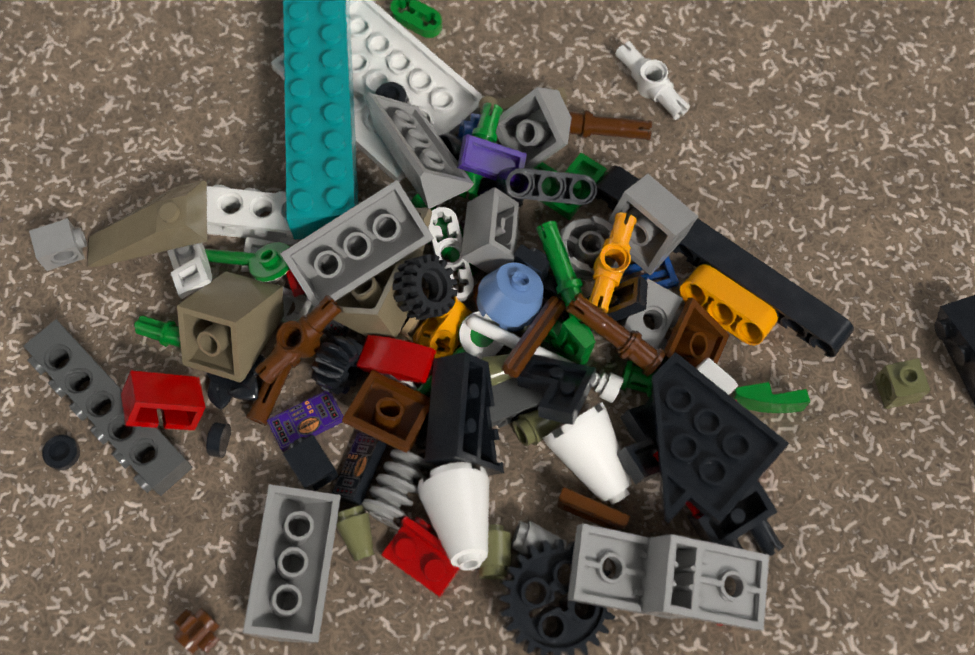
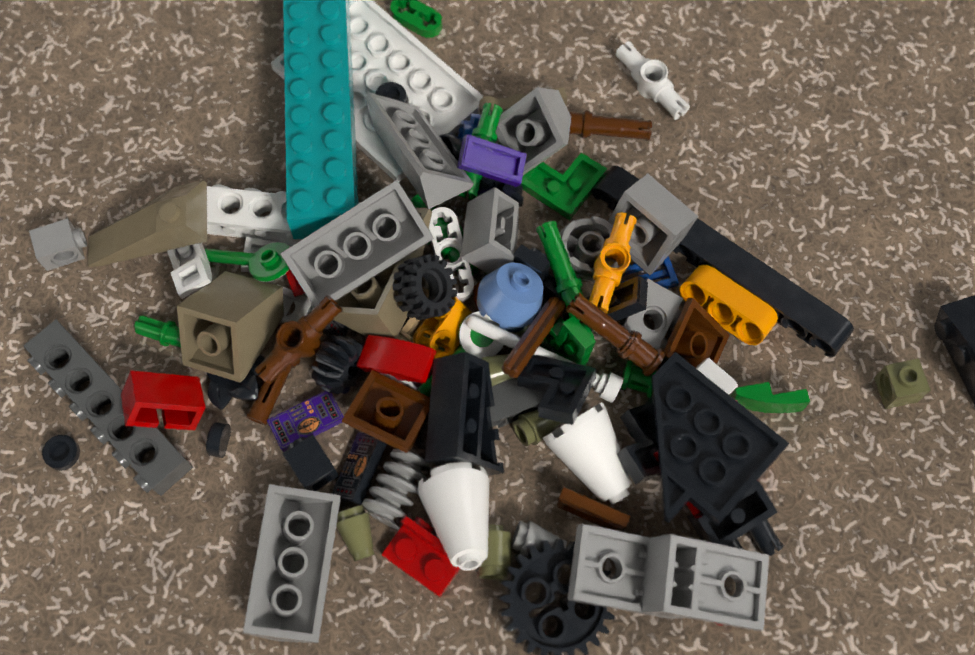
(196, 630): reddish brown gear -> none
(561, 185): black beam -> none

